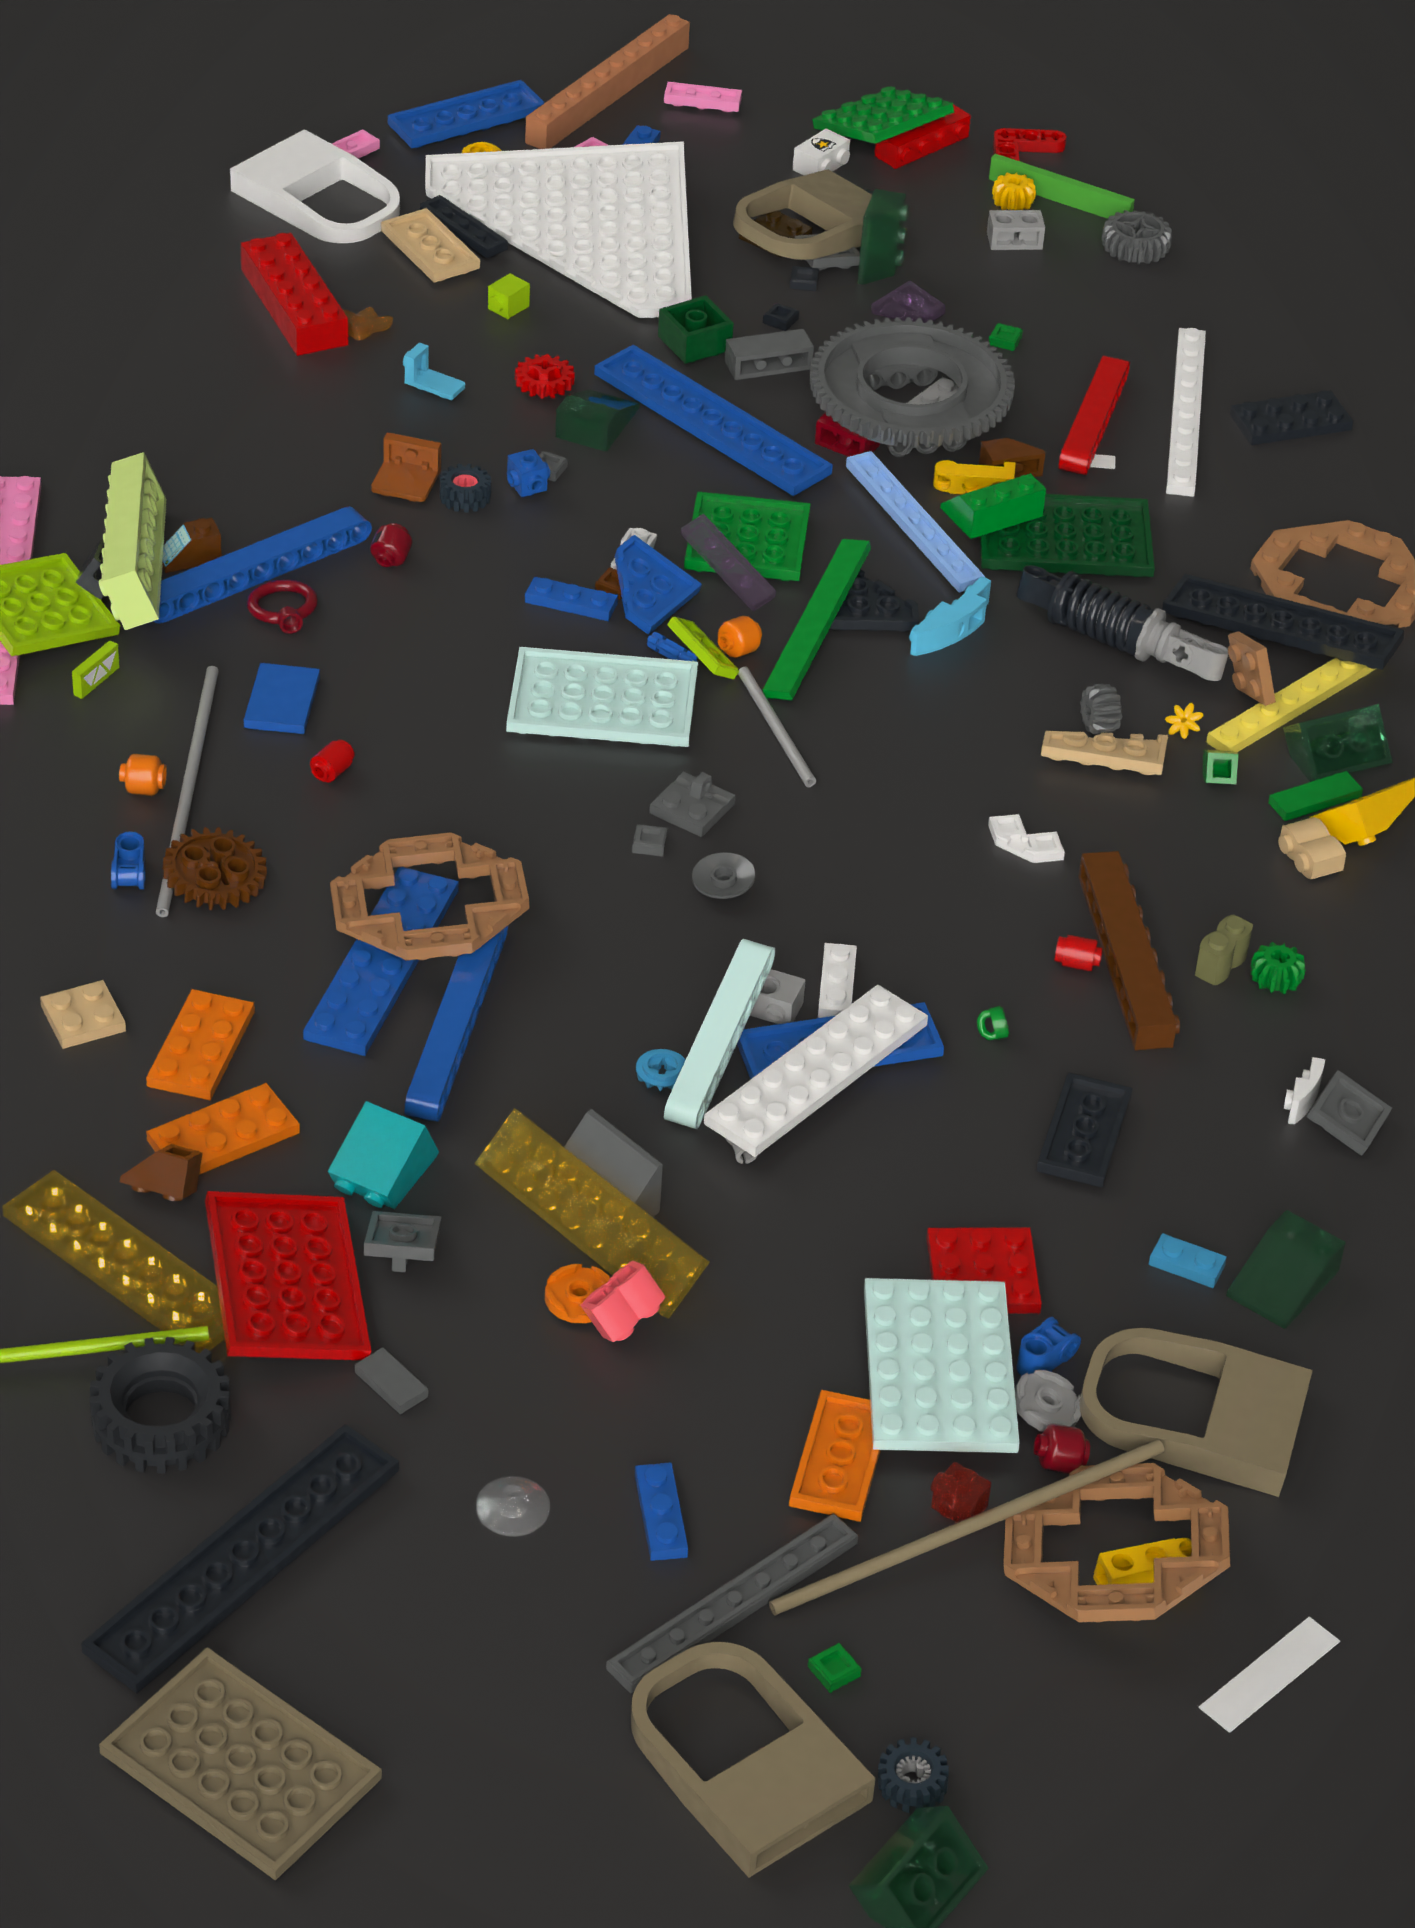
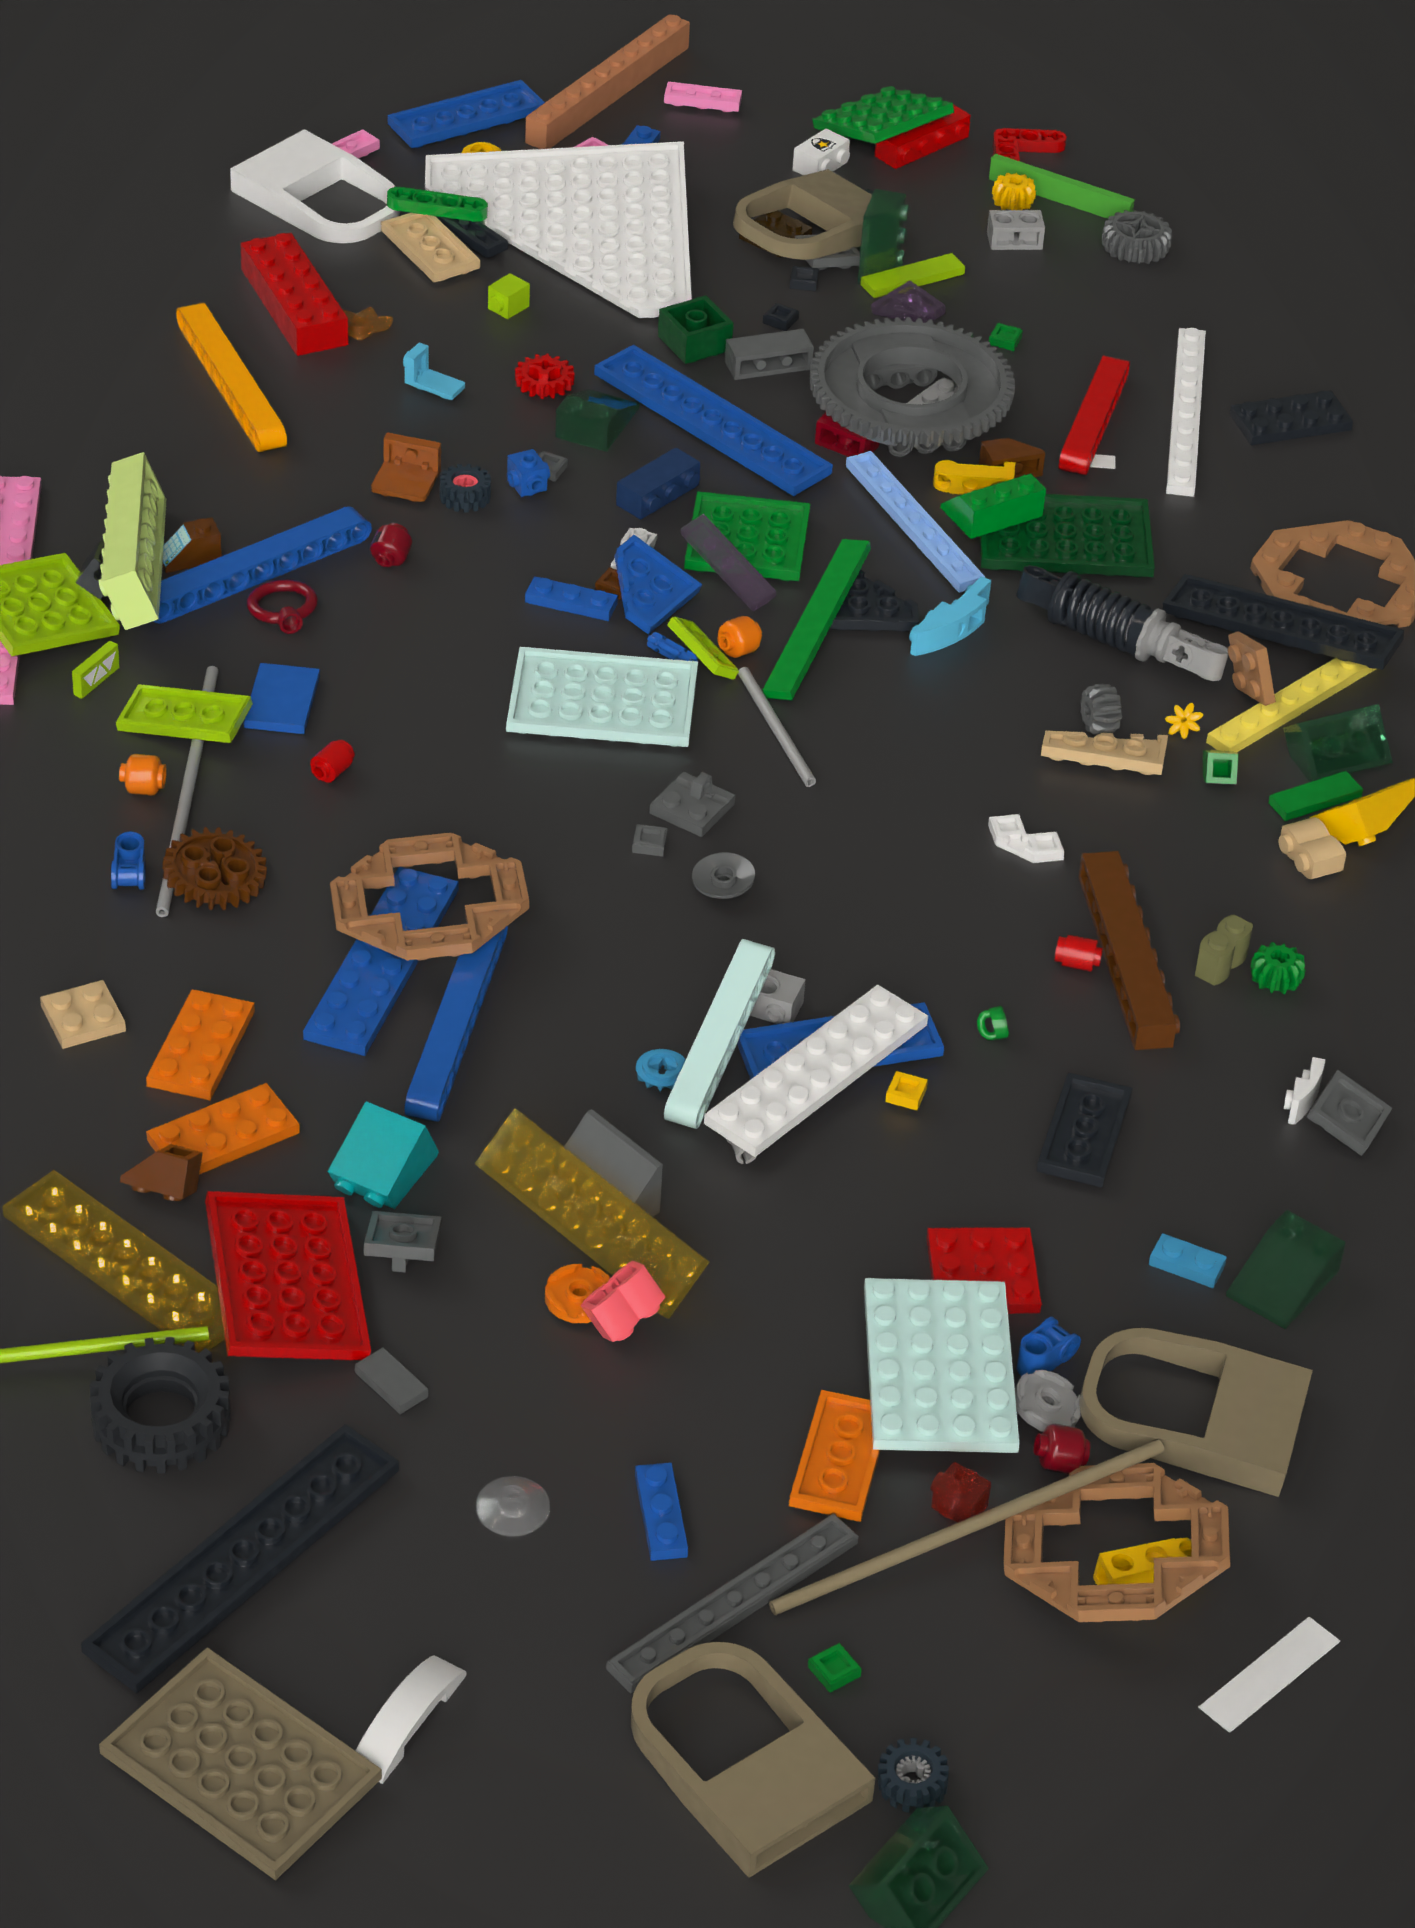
(184, 713): none -> lime tile
(231, 377): none -> light orange beam
(407, 1710): none -> white slope
(437, 204): none -> green beam
(658, 483): none -> dark blue brick
(836, 979): white plate -> none
(906, 1090): none -> yellow plate
(919, 273): none -> lime tile

